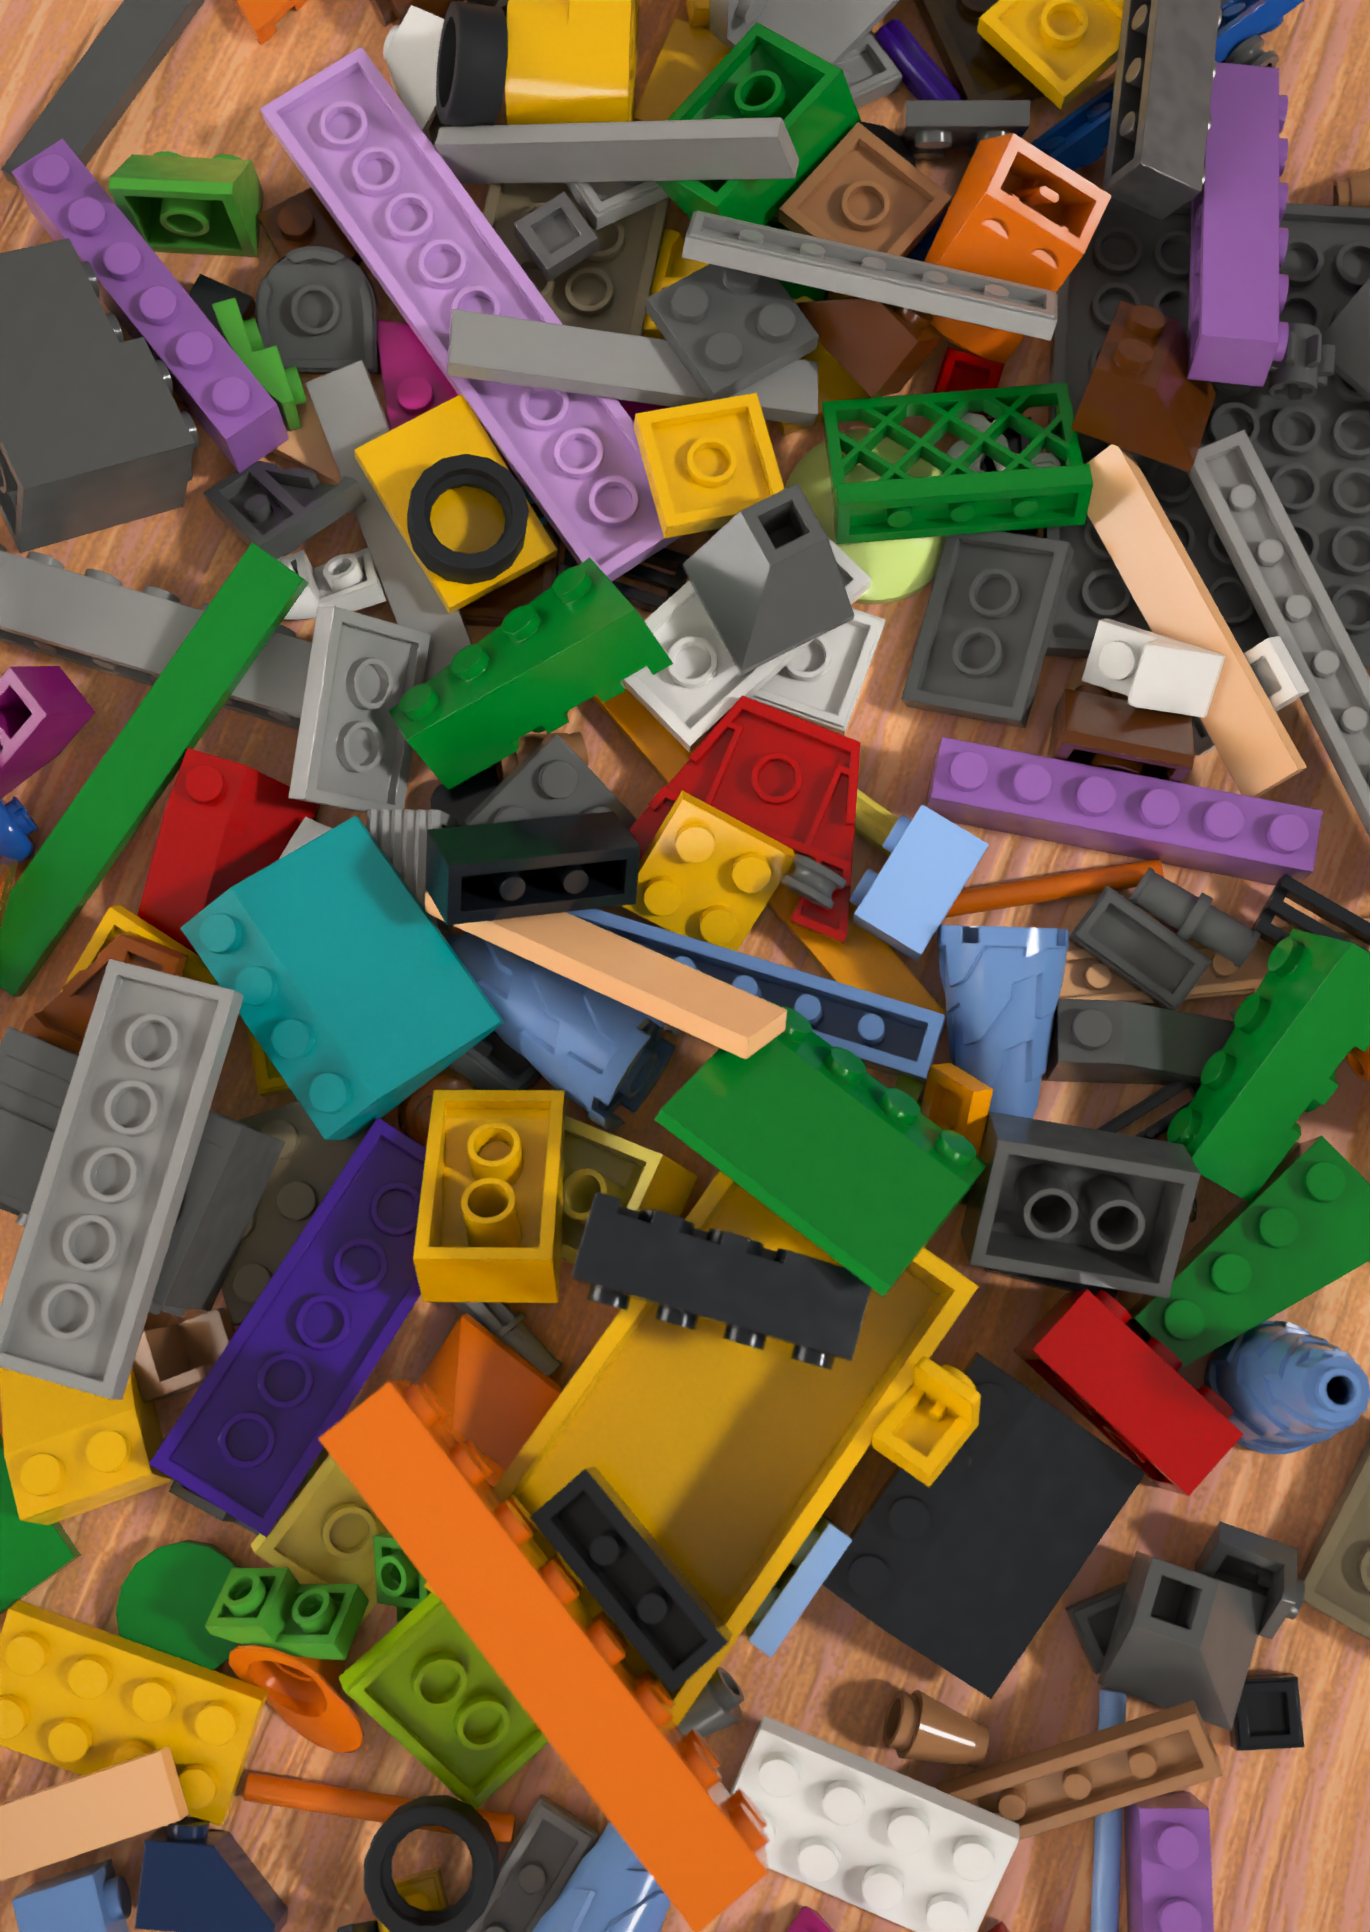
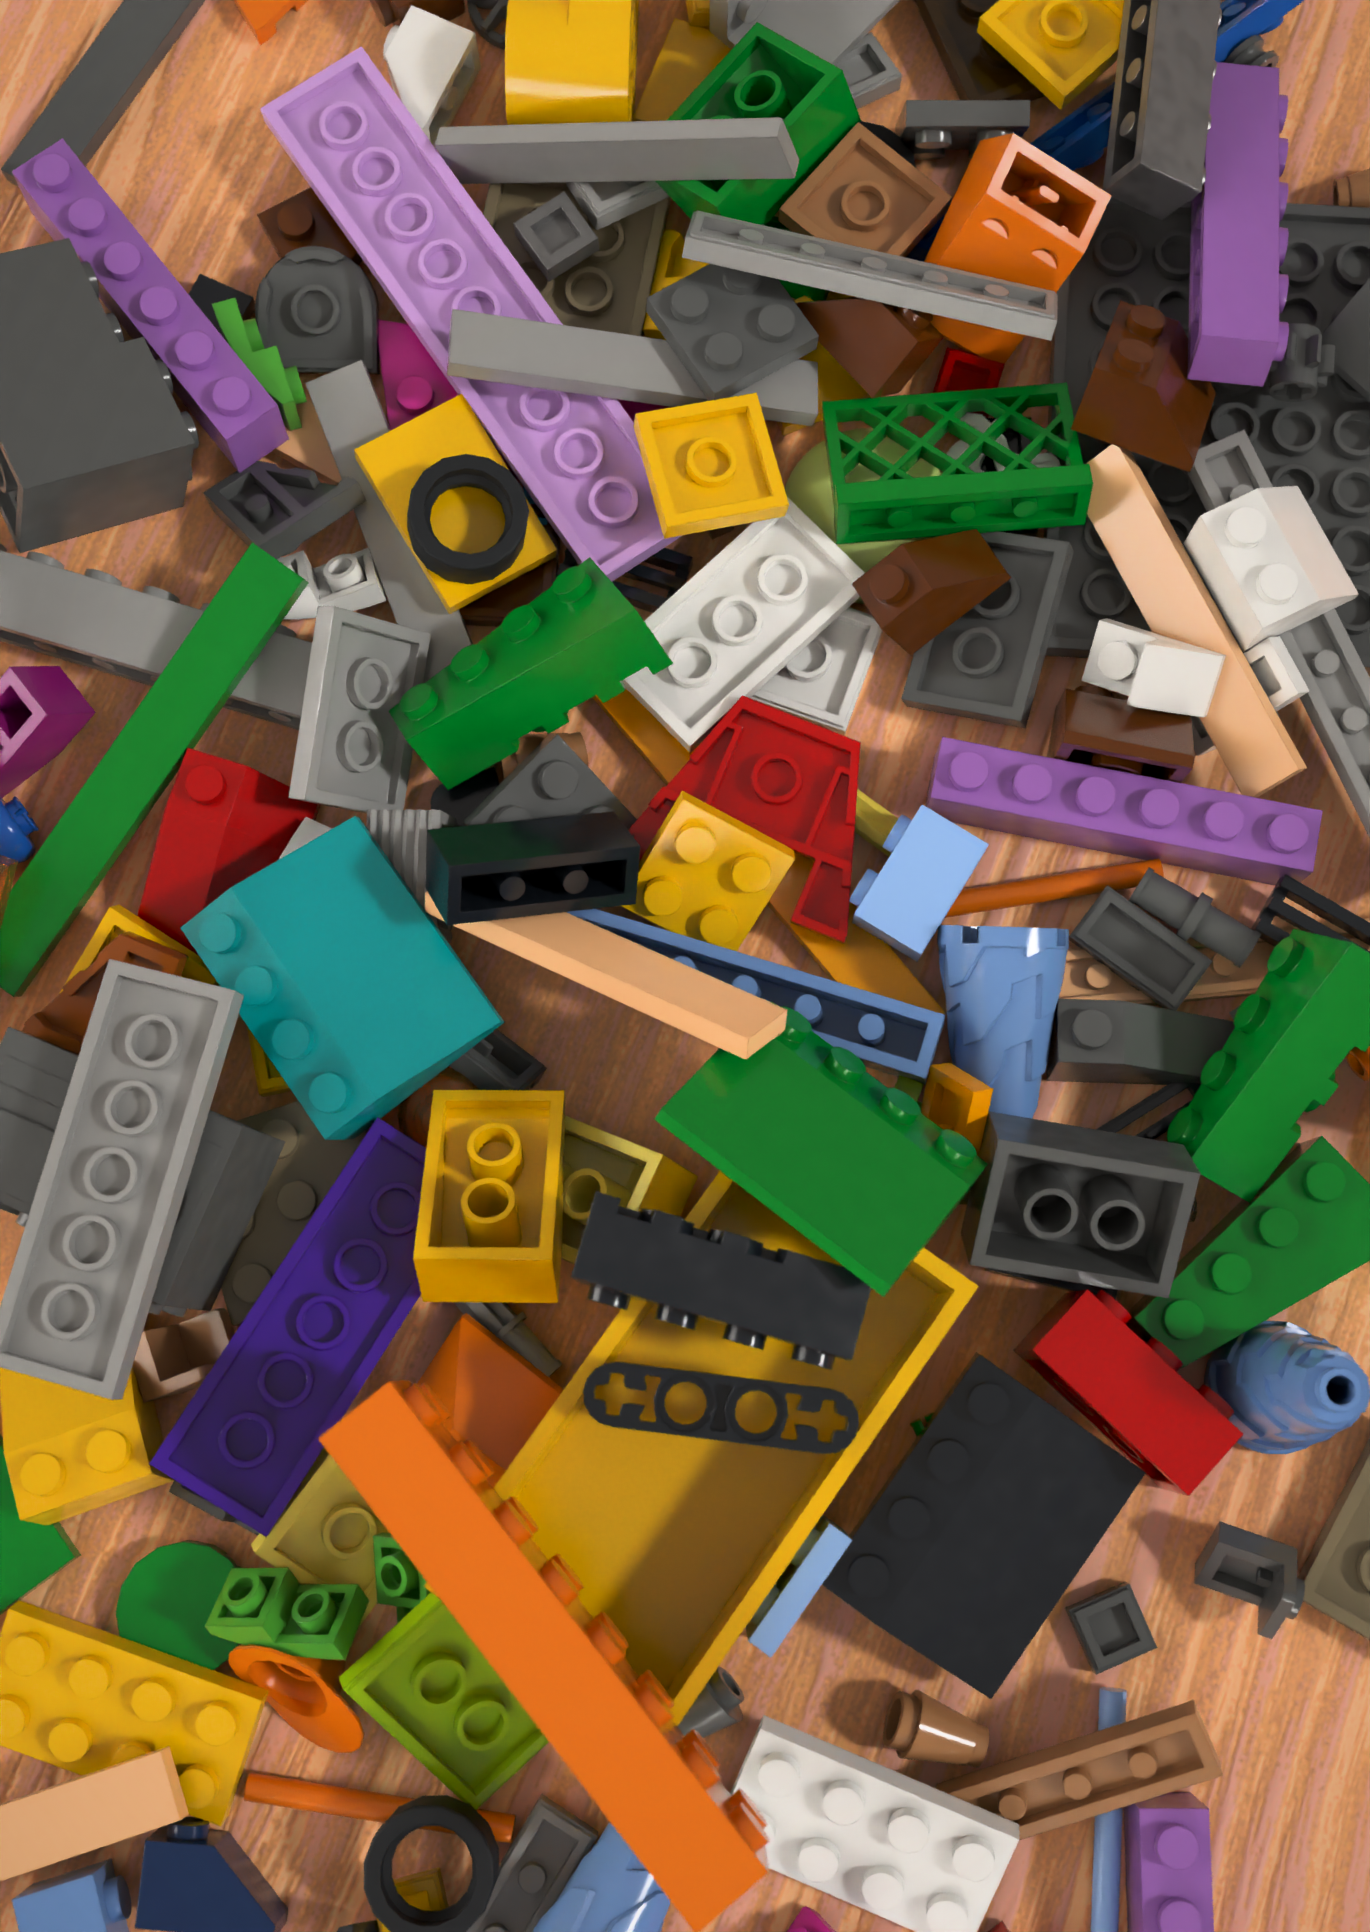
(191, 202): bright green slope -> none
(471, 64): black tyre -> none
(569, 1032): medium blue cone -> none
(632, 1577): black brick -> none
(721, 1400): none -> black beam
(770, 580): dark grey slope -> none
(813, 881): dark grey bush -> none
(915, 65): dark purple axle -> none
(929, 1421): yellow bracket -> none
(930, 585): none -> reddish brown slope
(1183, 1639): dark grey slope -> none
(1267, 563): none -> white slope
(1268, 1714): black tile -> none

